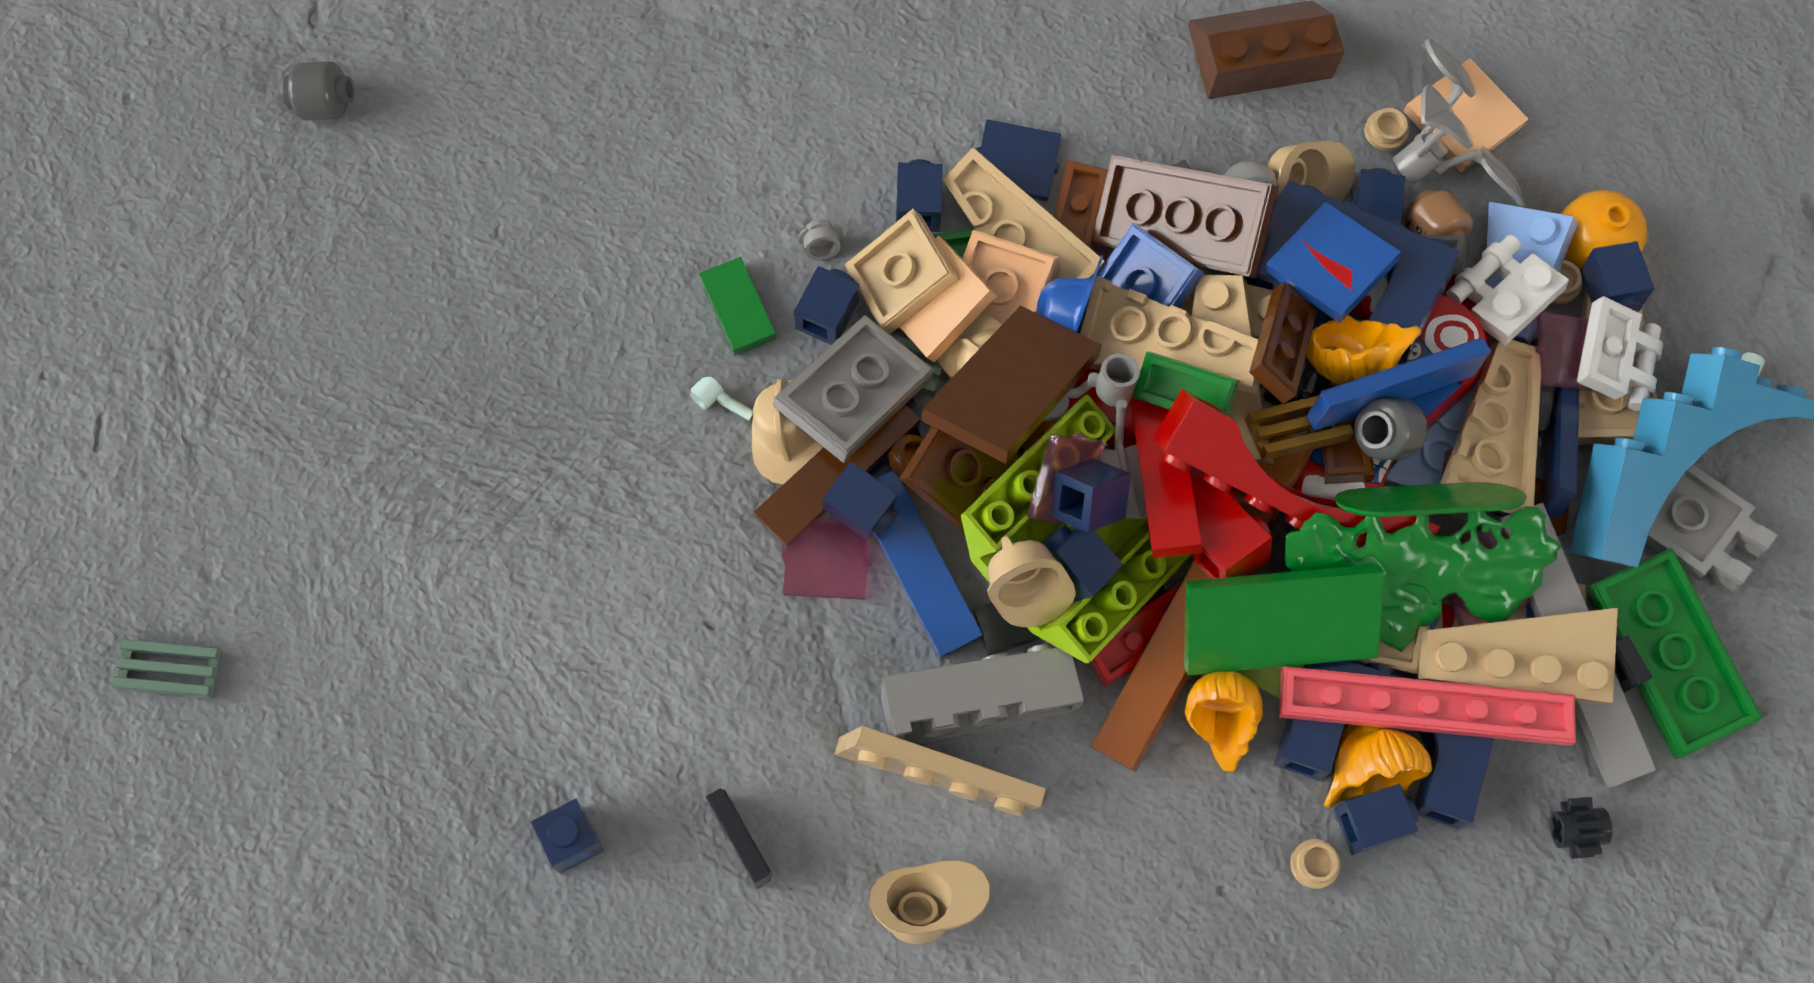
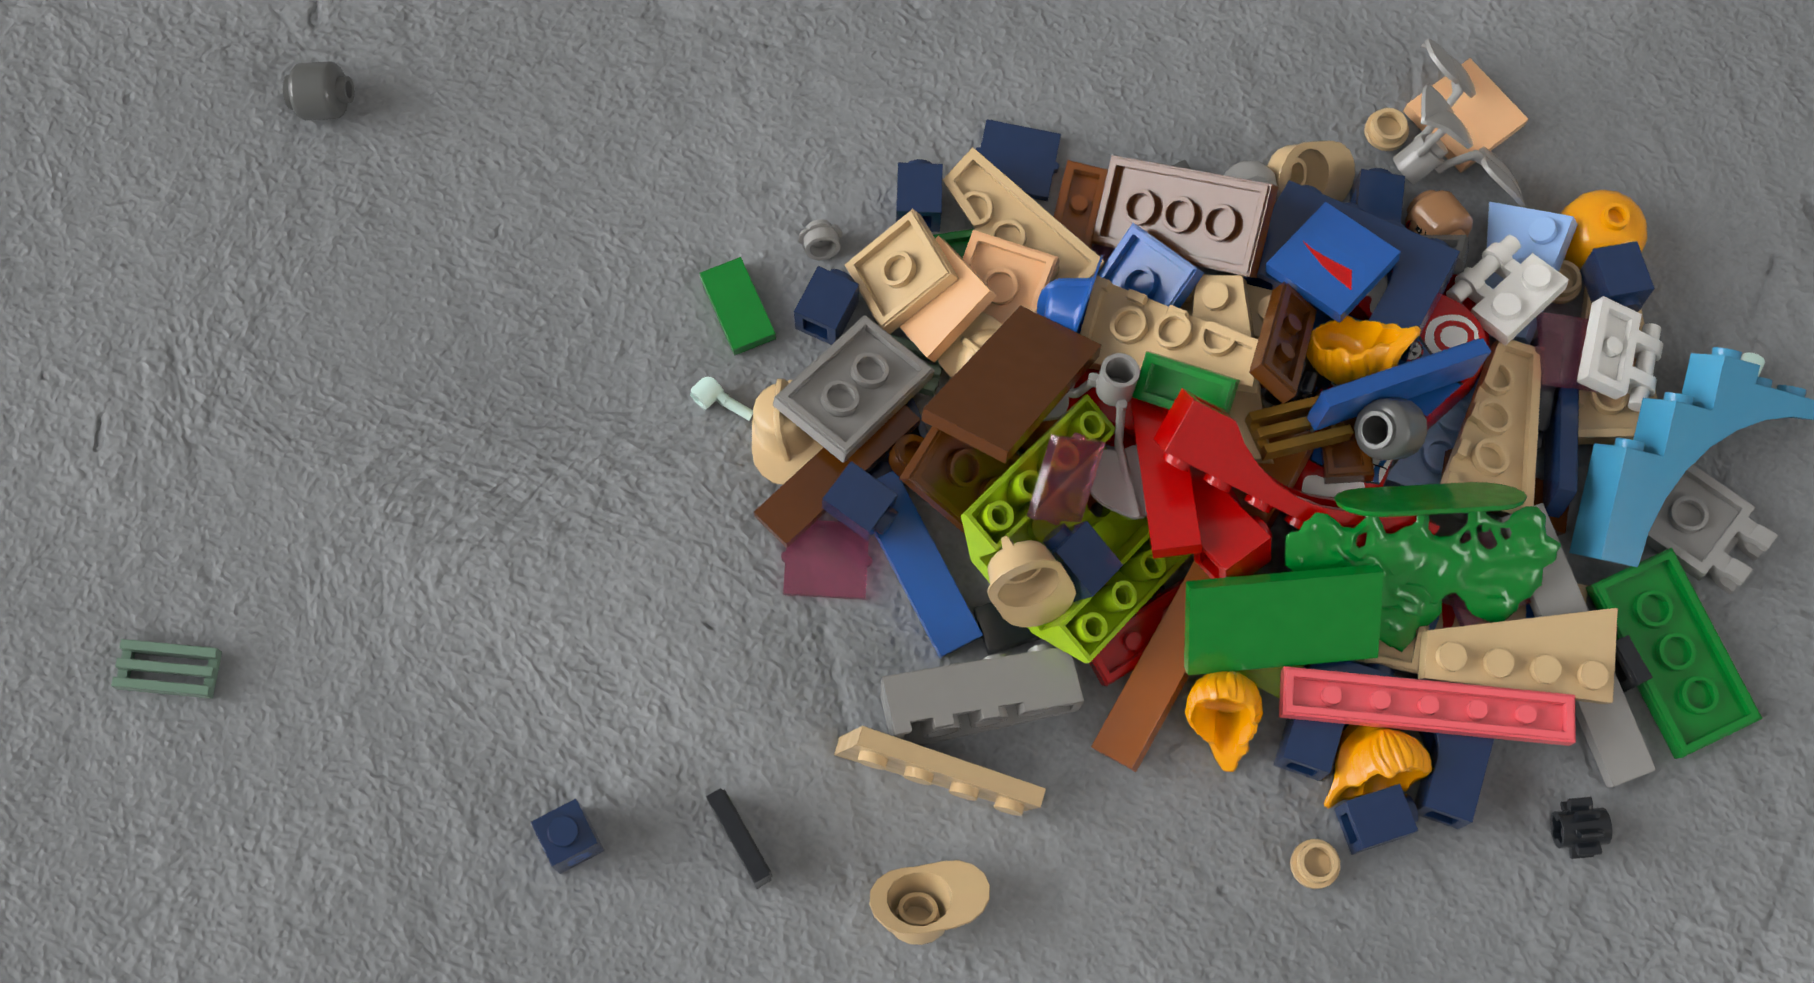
(1090, 495): dark blue brick -> none
(1266, 48): reddish brown slope -> none

